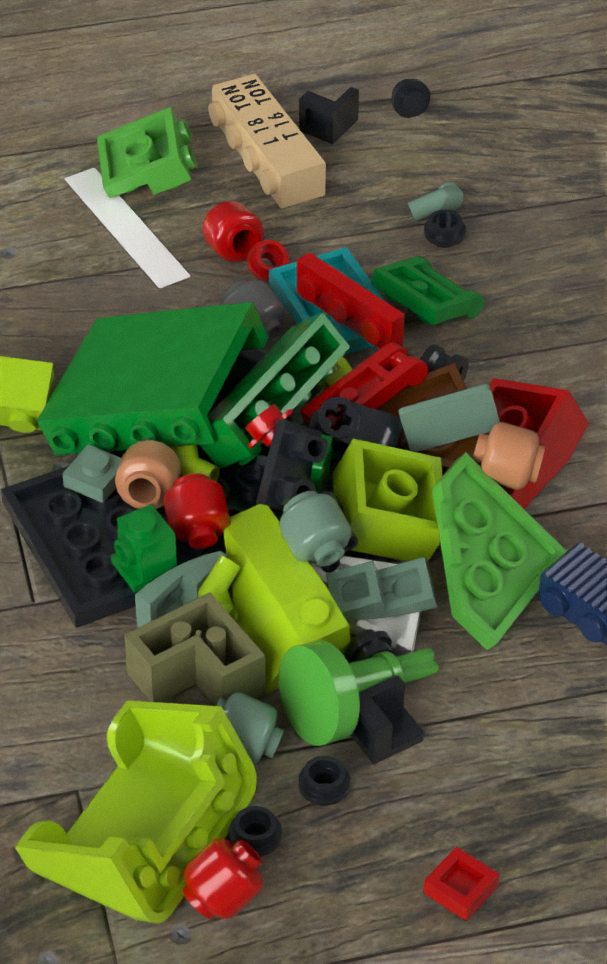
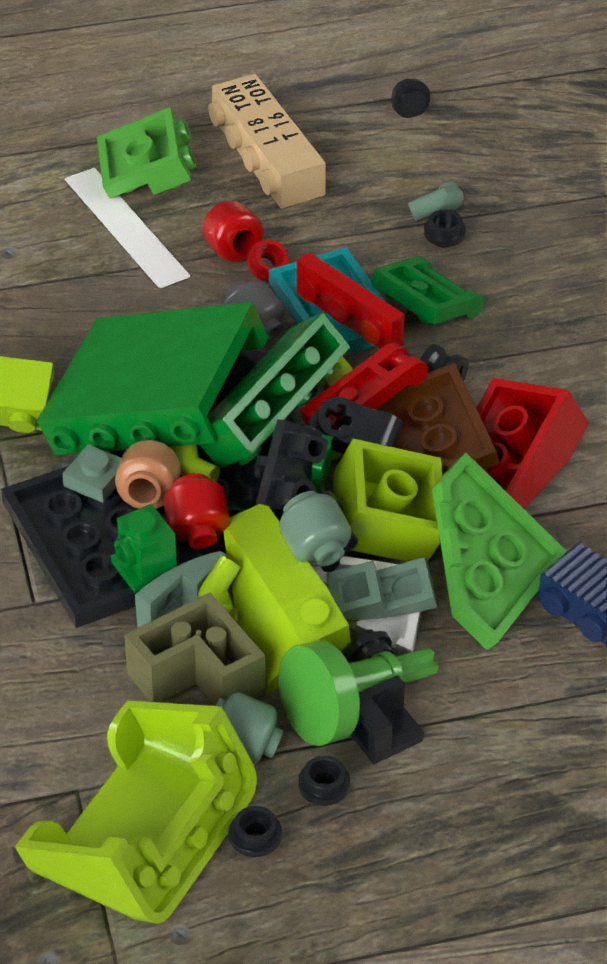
(223, 878): red head -> none
(264, 424): red plate -> none
(328, 118): black panel -> none
(449, 418): sand green panel -> none
(461, 883): red plate -> none
(510, 455): nougat head -> none

